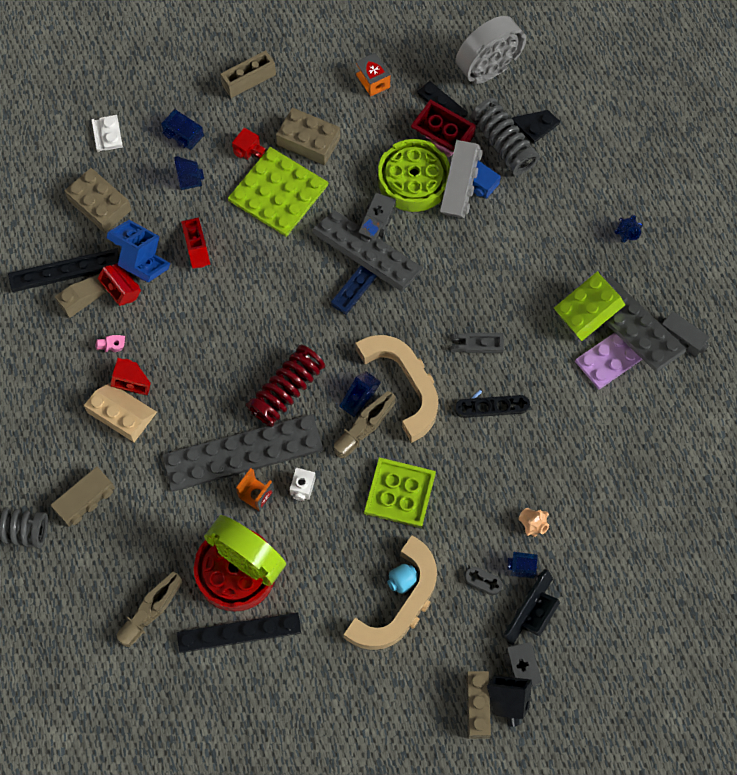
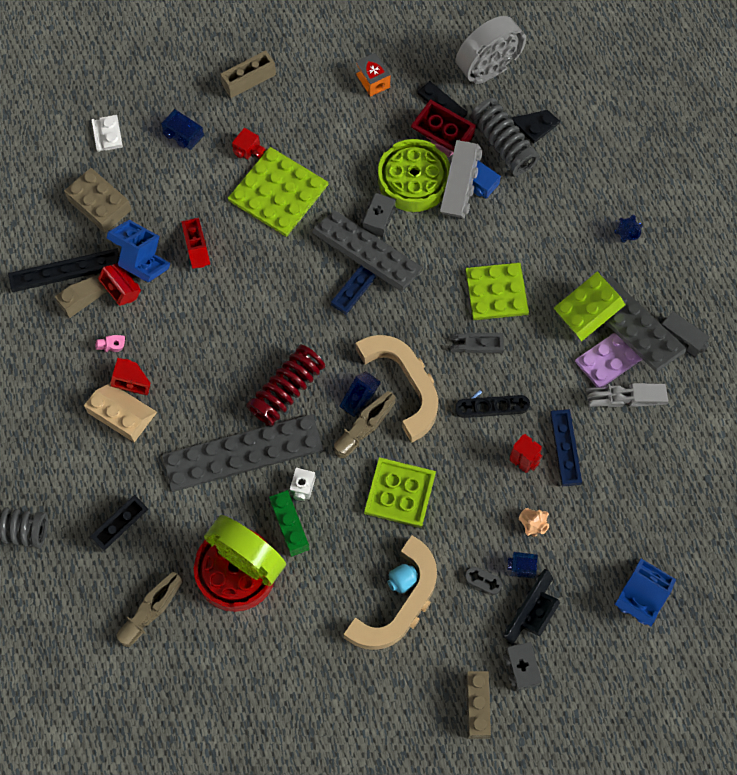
(83, 497): dark tan brick -> none
(118, 523): none -> black brick
(188, 173): clear blue slope -> none
(238, 632): black plate -> none
(250, 483): orange piece -> none
(289, 523): none -> green brick
(308, 136): dark tan brick -> none
(371, 227): dark grey tile -> none
(496, 291): none -> lime plate
(510, 697): black torso -> none
(526, 454): none -> red brick
(565, 448): none -> dark blue plate
(636, 395): none -> light grey arm
(645, 592): none -> blue bracket

